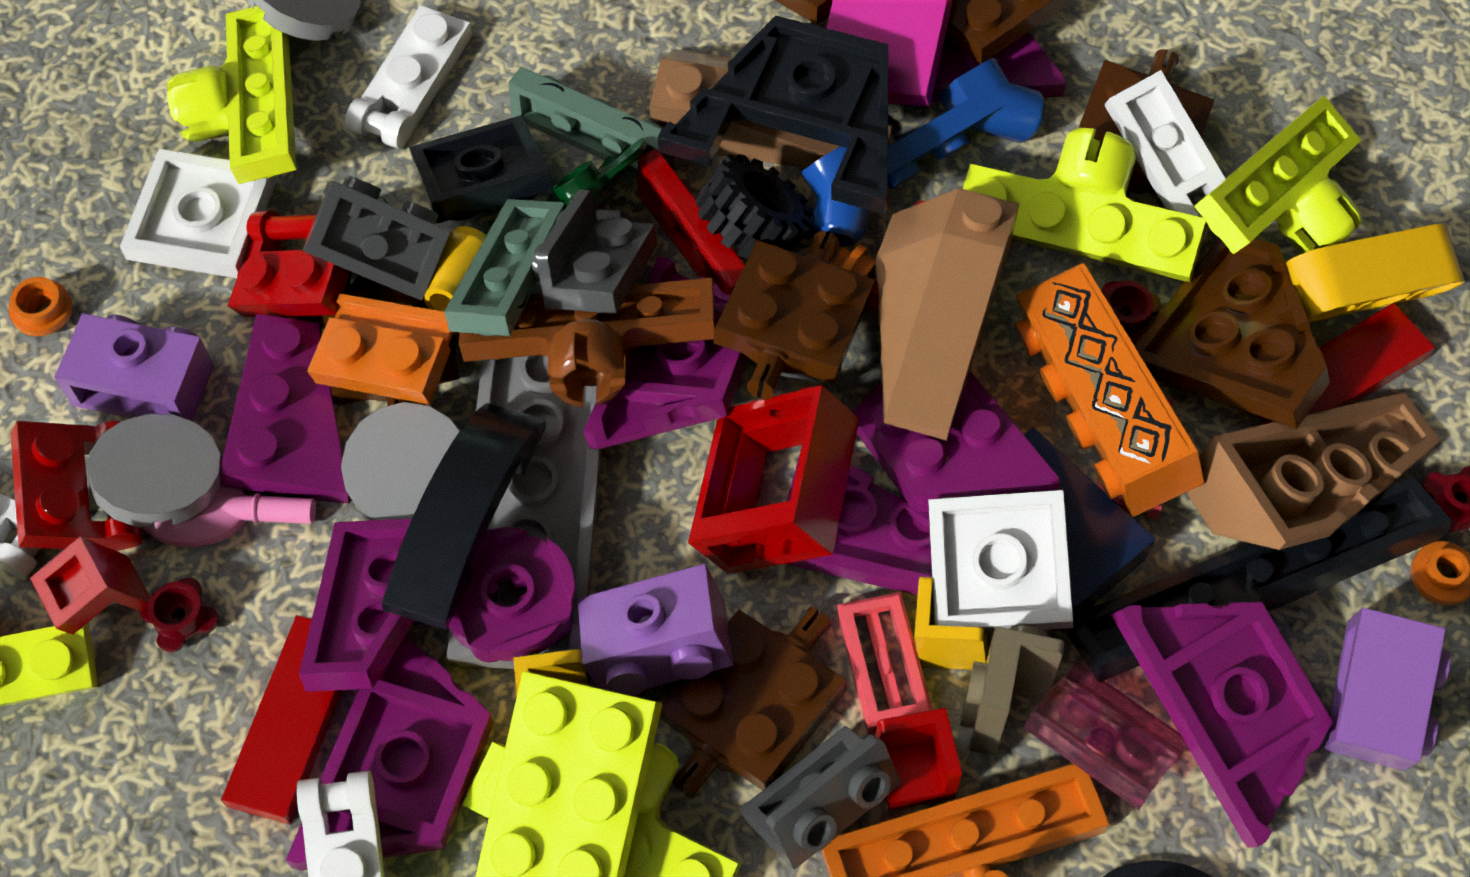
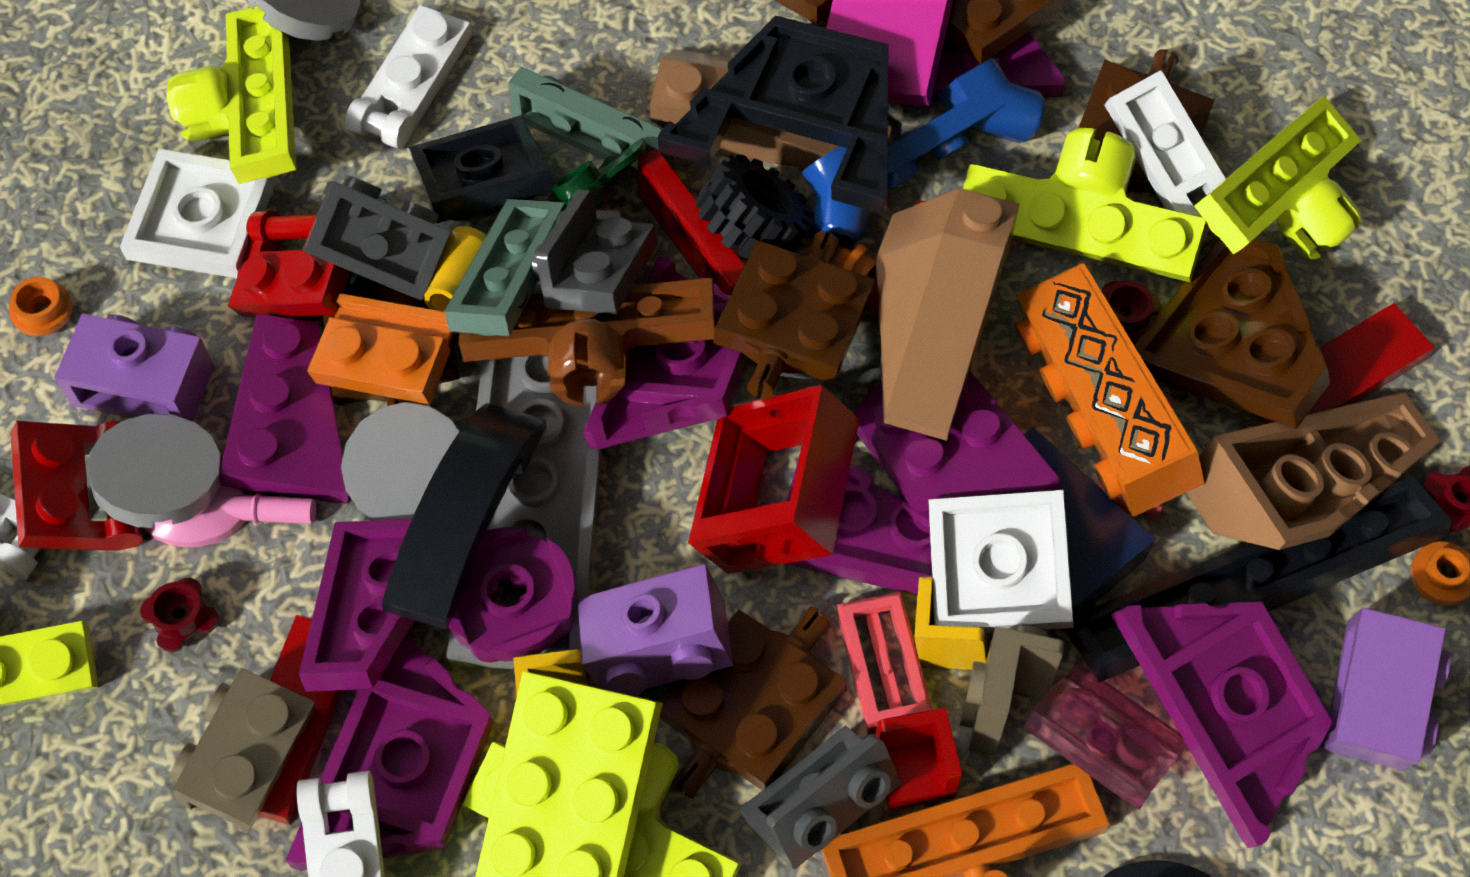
(85, 582): red panel -> none
(242, 749): none -> dark tan bracket
(1375, 272): yellow beam -> none

